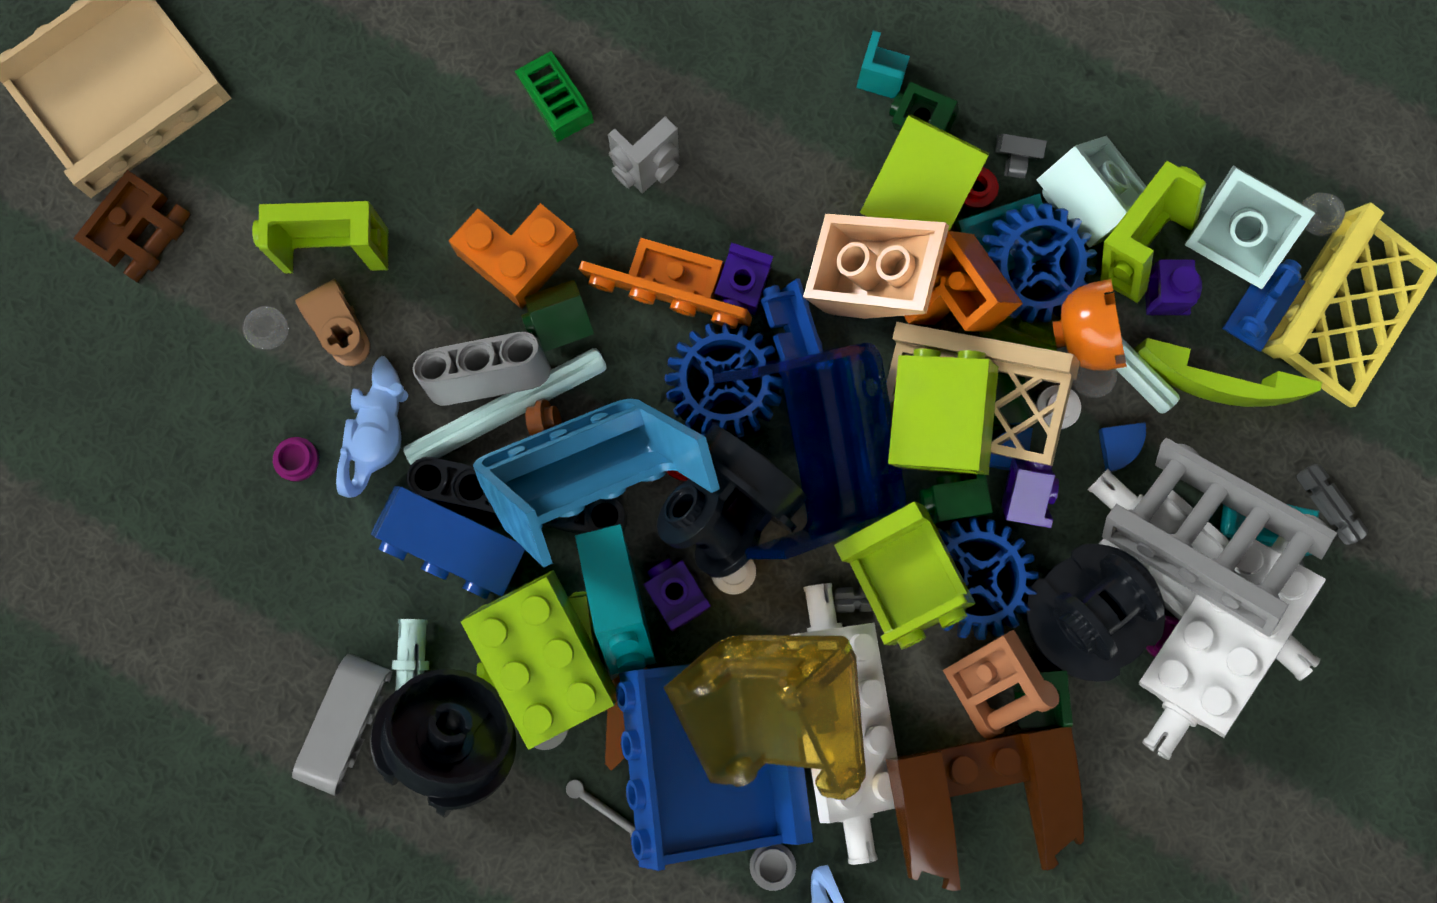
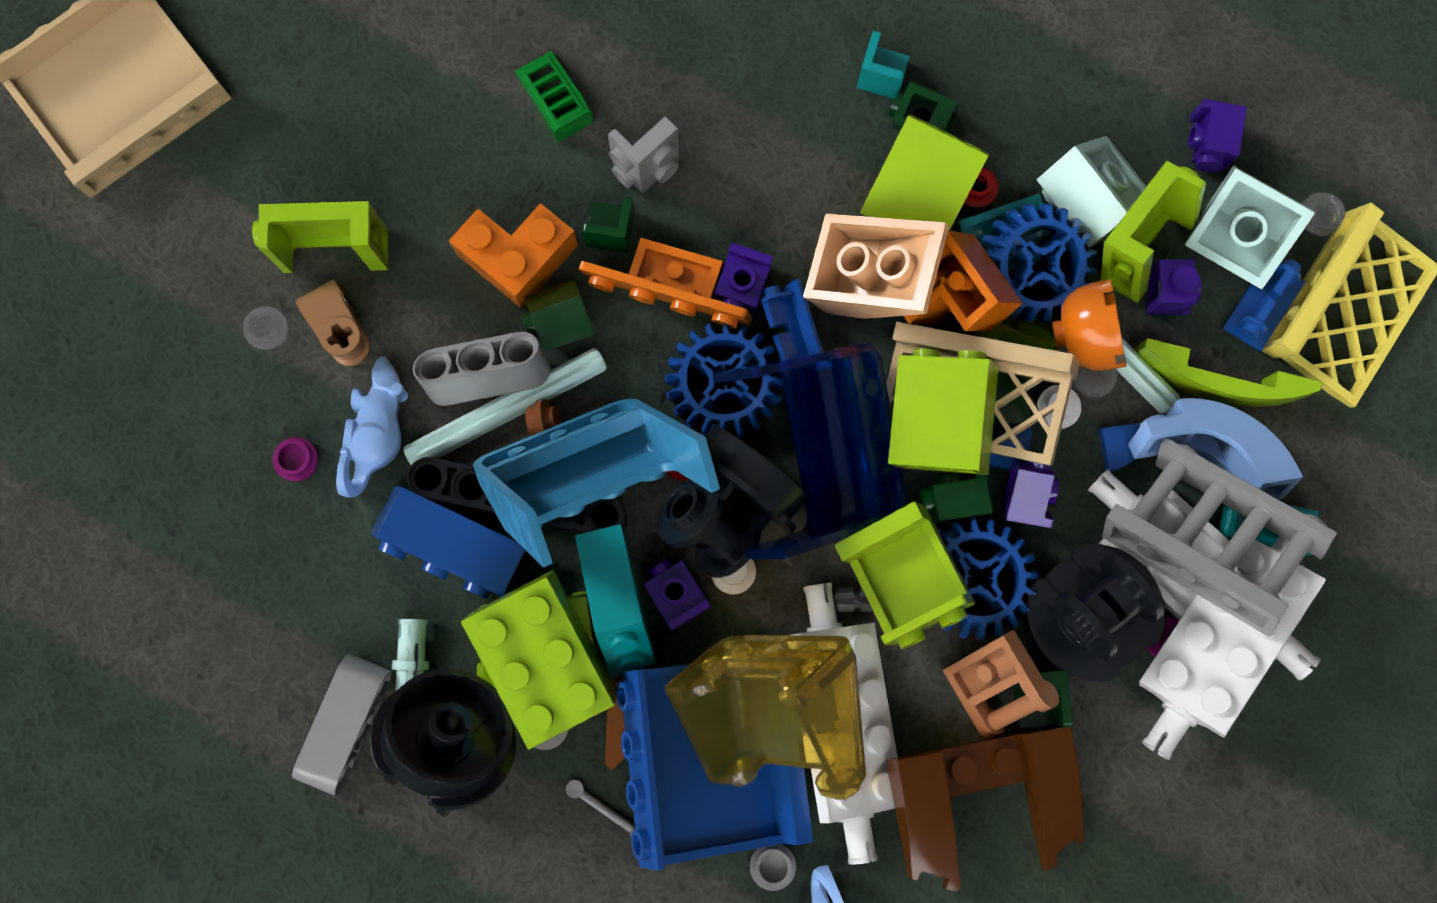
(123, 218): reddish brown plate -> none
(609, 225): none -> dark green panel
(1018, 152): dark grey tile -> none
(1216, 134): none -> dark purple brick
(1225, 439): none -> light blue arch
(1332, 504): dark grey axle -> none

